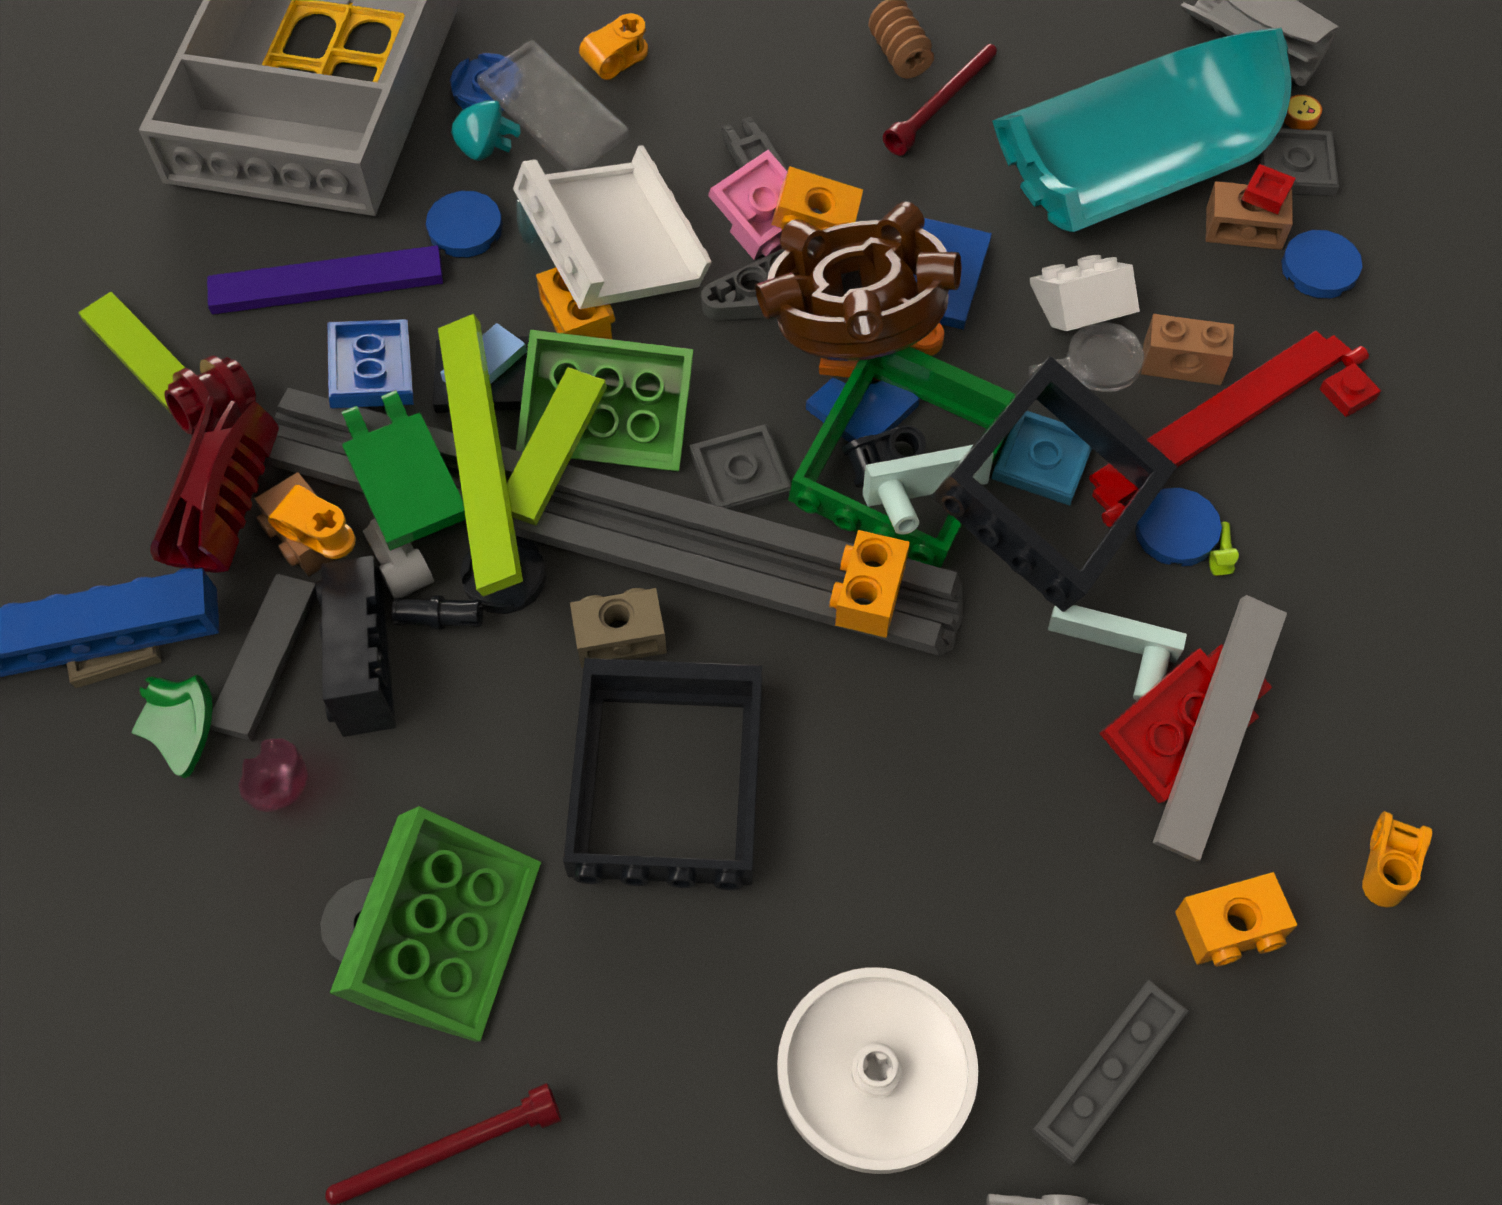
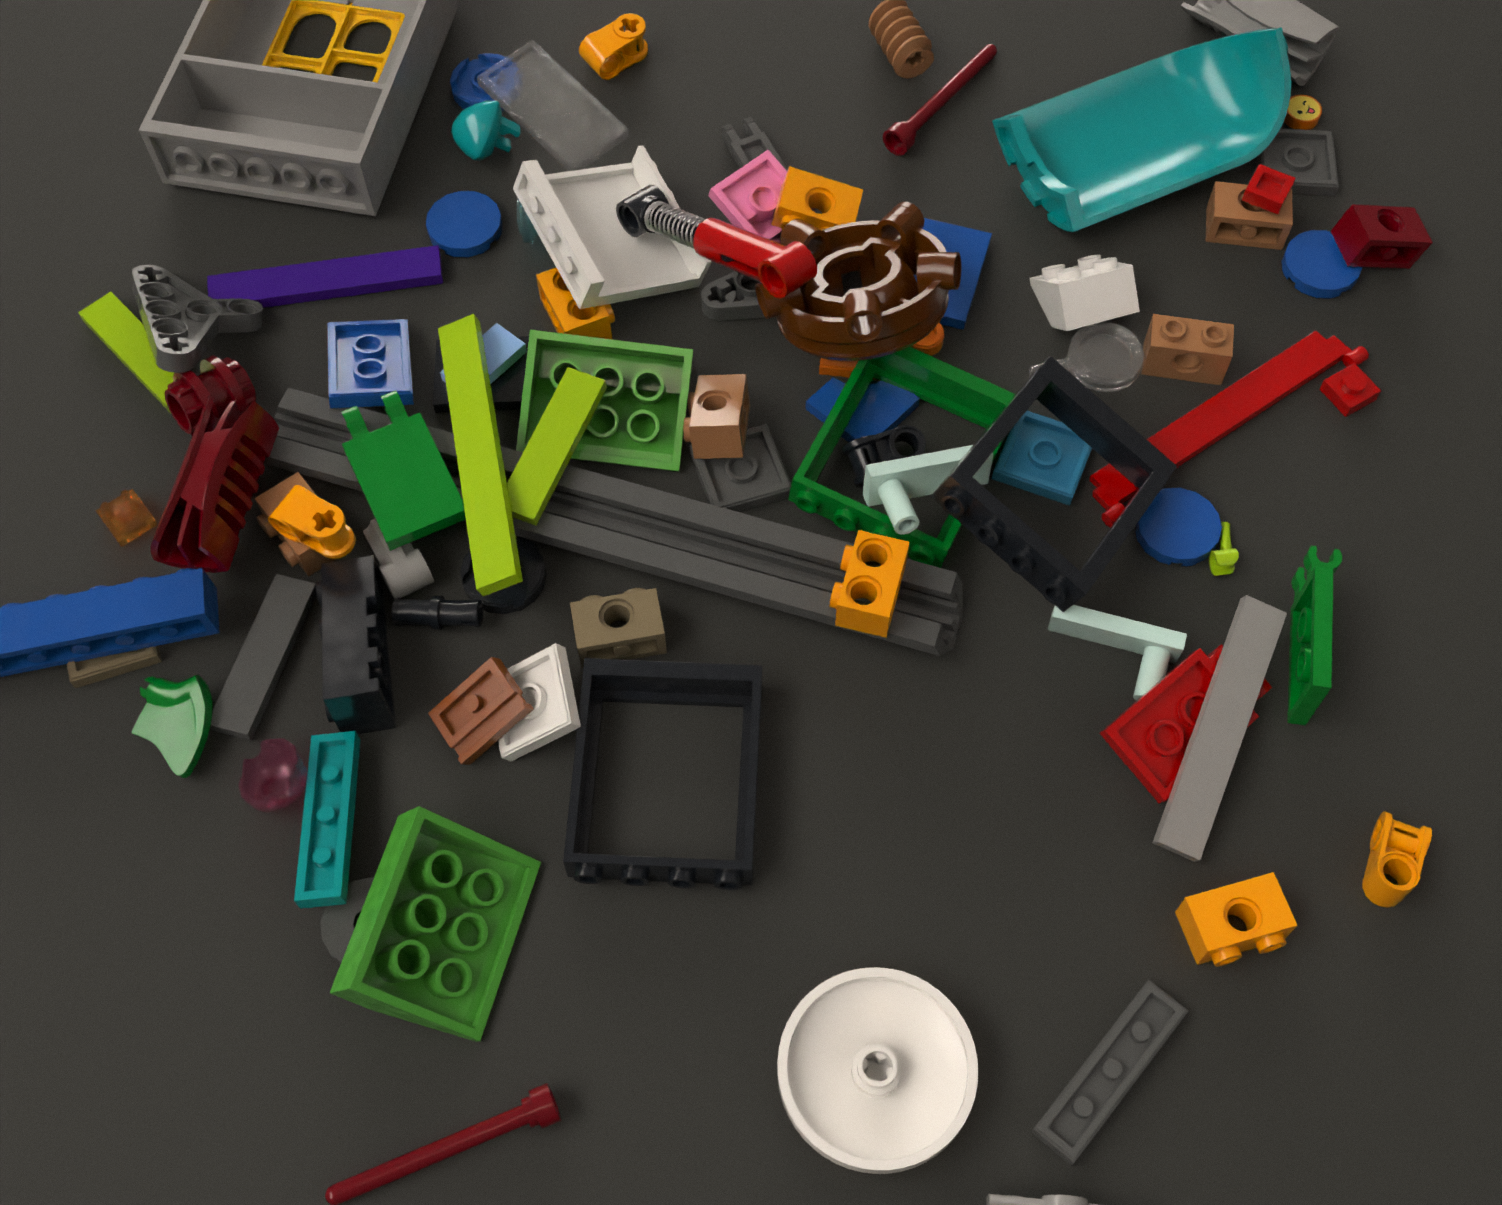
(126, 517): none -> clear orange tile
(185, 320): none -> dark grey beam
(328, 820): none -> teal plate
(480, 710): none -> dark orange plate
(550, 691): none -> white tile
(718, 416): none -> medium nougat brick
(773, 264): none -> red piece
(1311, 636): none -> green tile
(1381, 236): none -> dark red brick

